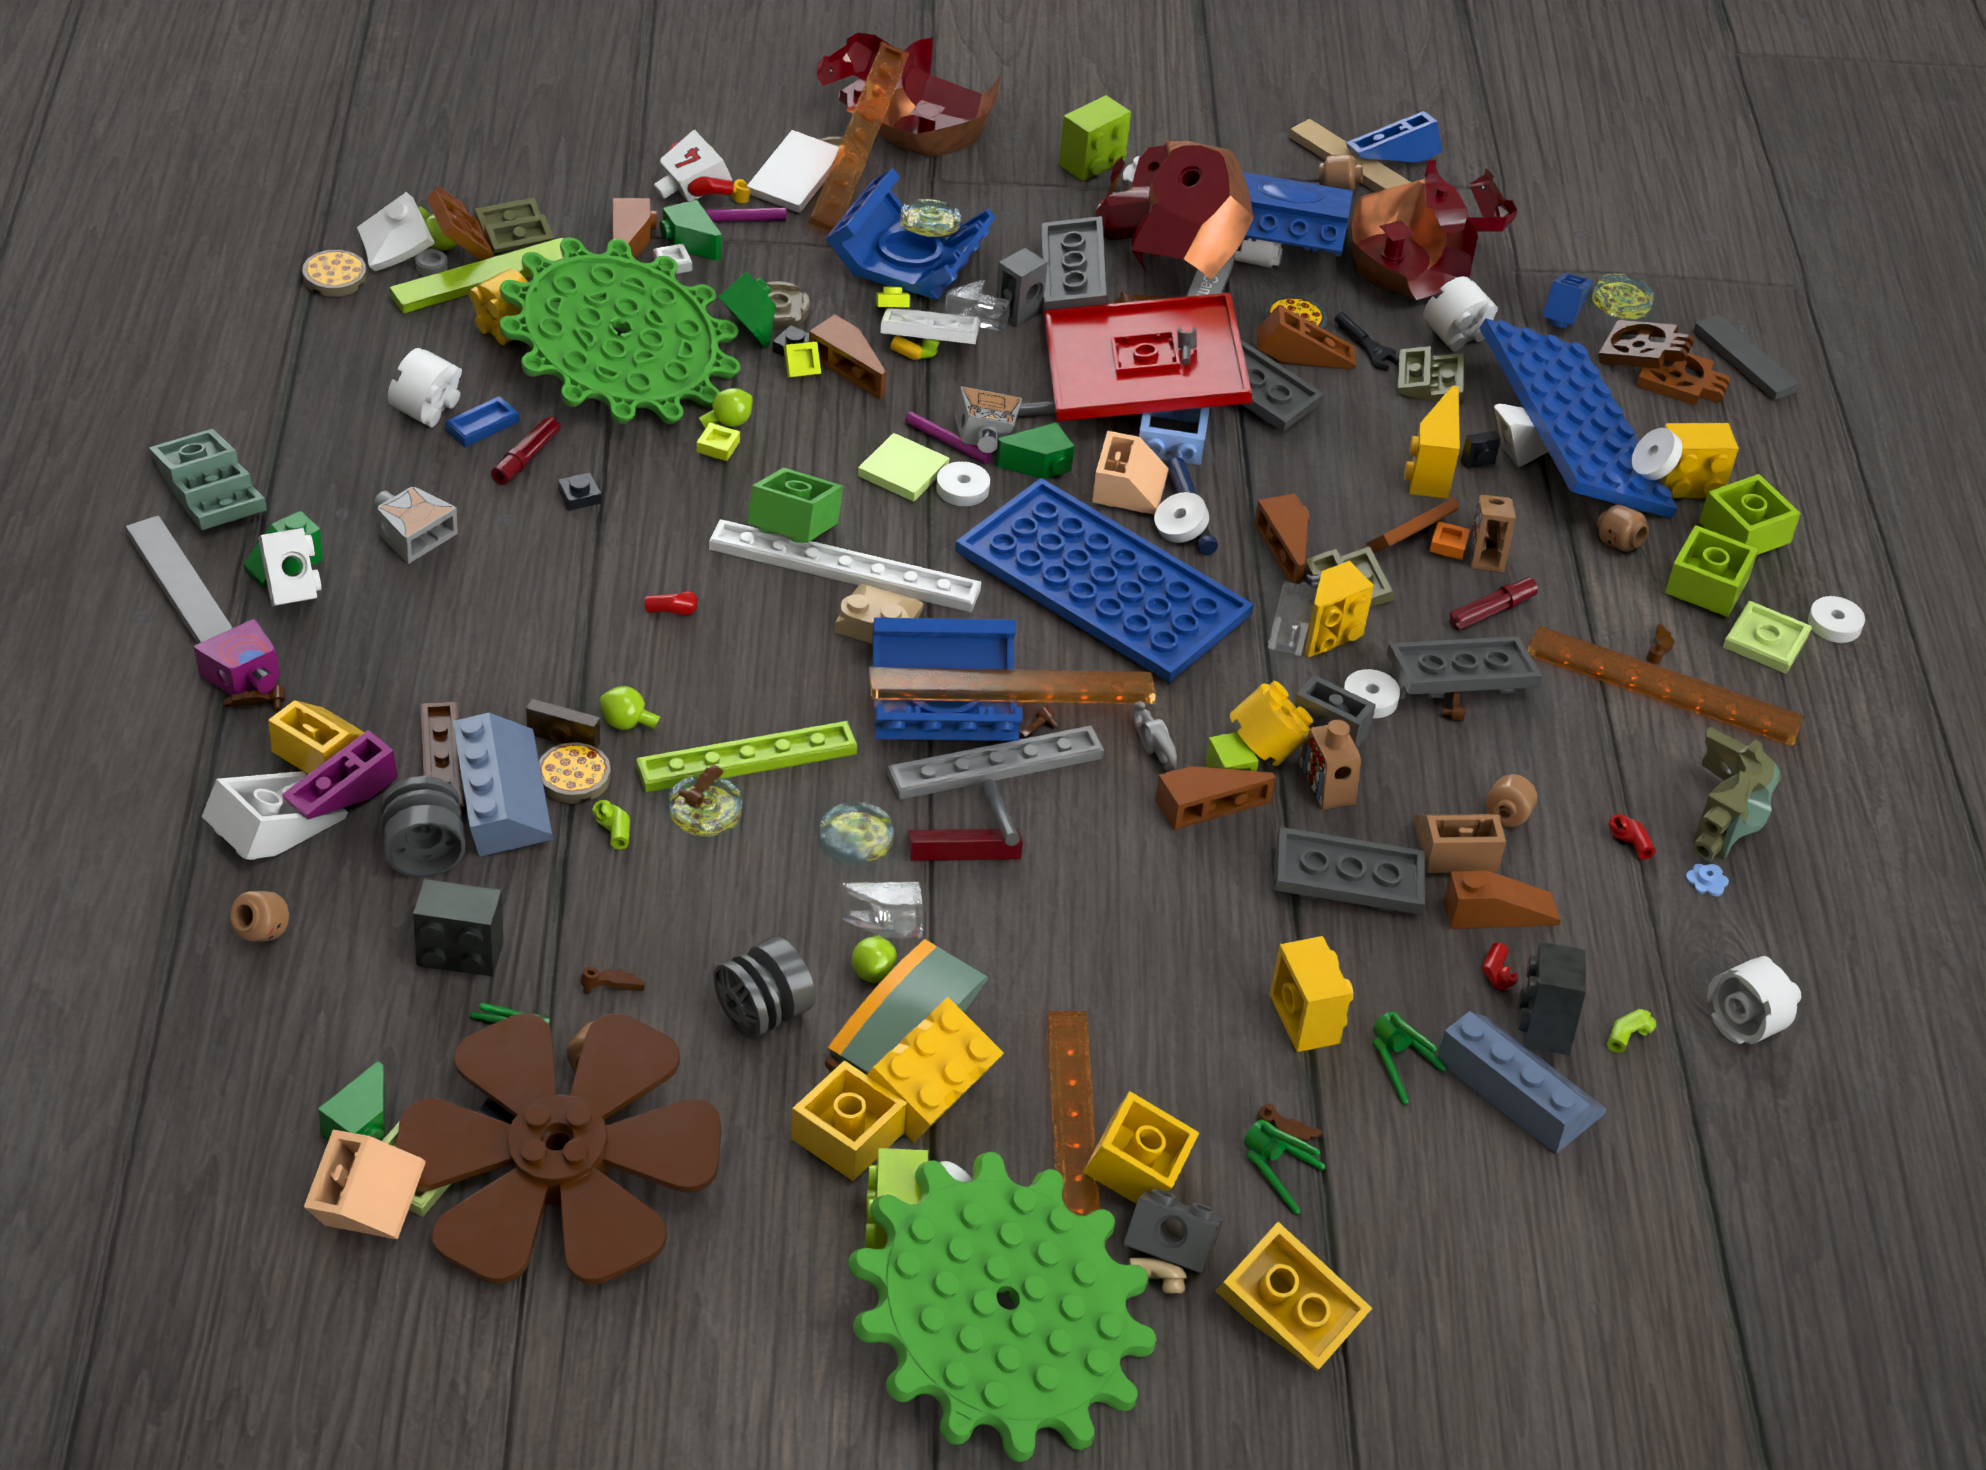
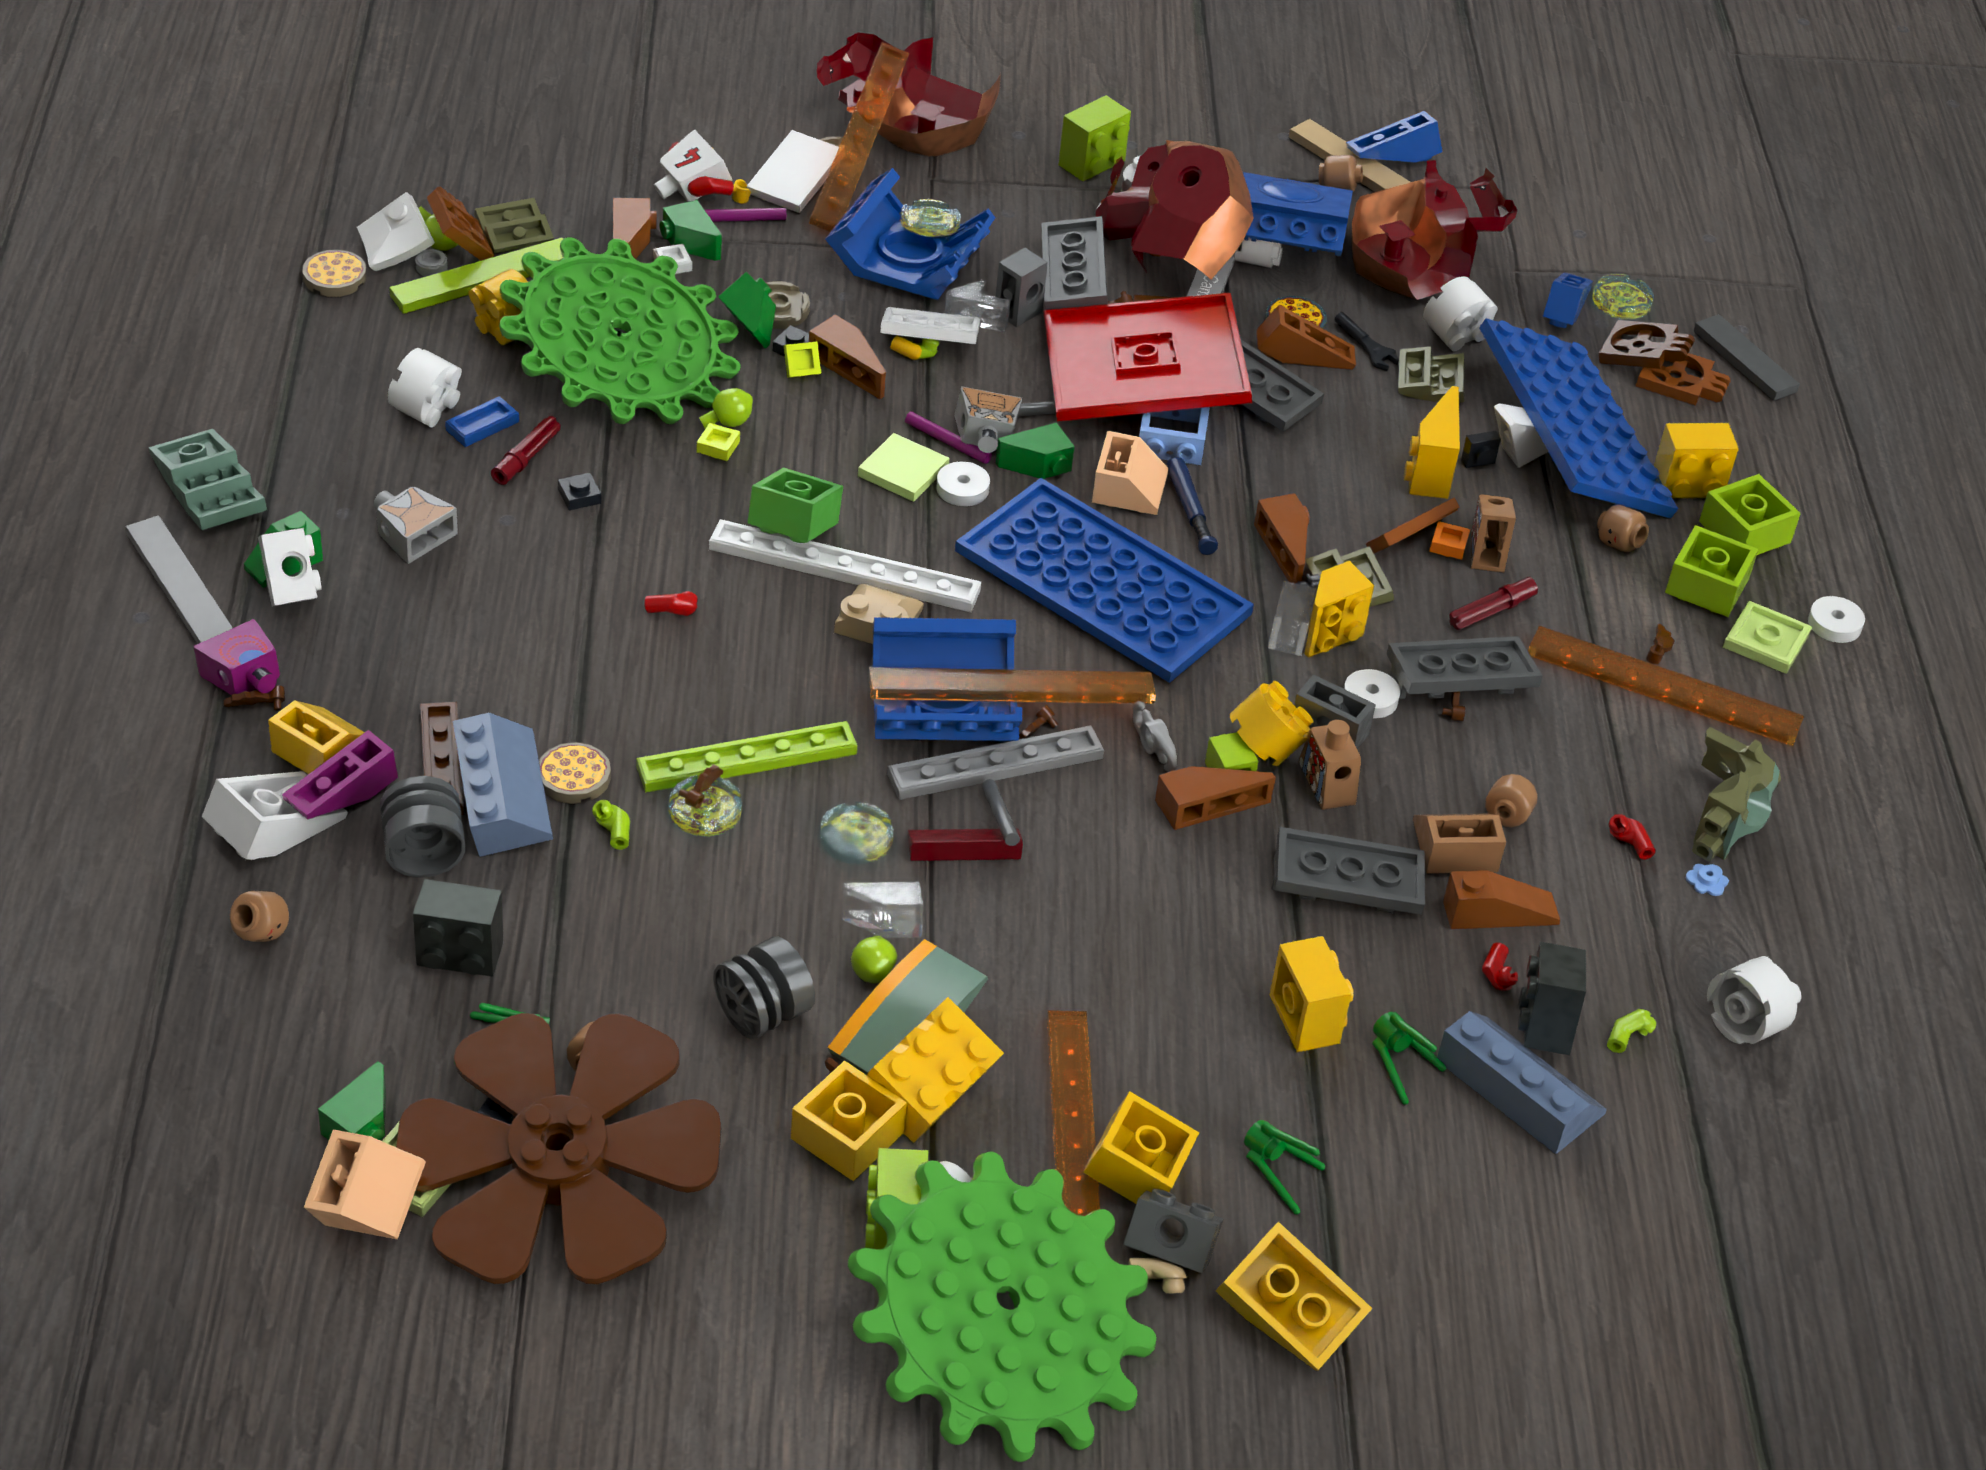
(562, 724): dark brown plate -> none
(616, 979): reddish brown piece -> none
(624, 708): lime piece -> none
(892, 297): neon yellow plate -> none
(1186, 342): dark grey hand -> none
(1193, 520): white piece -> none
(1288, 1126): reddish brown piece -> none
(1657, 454): white piece -> none

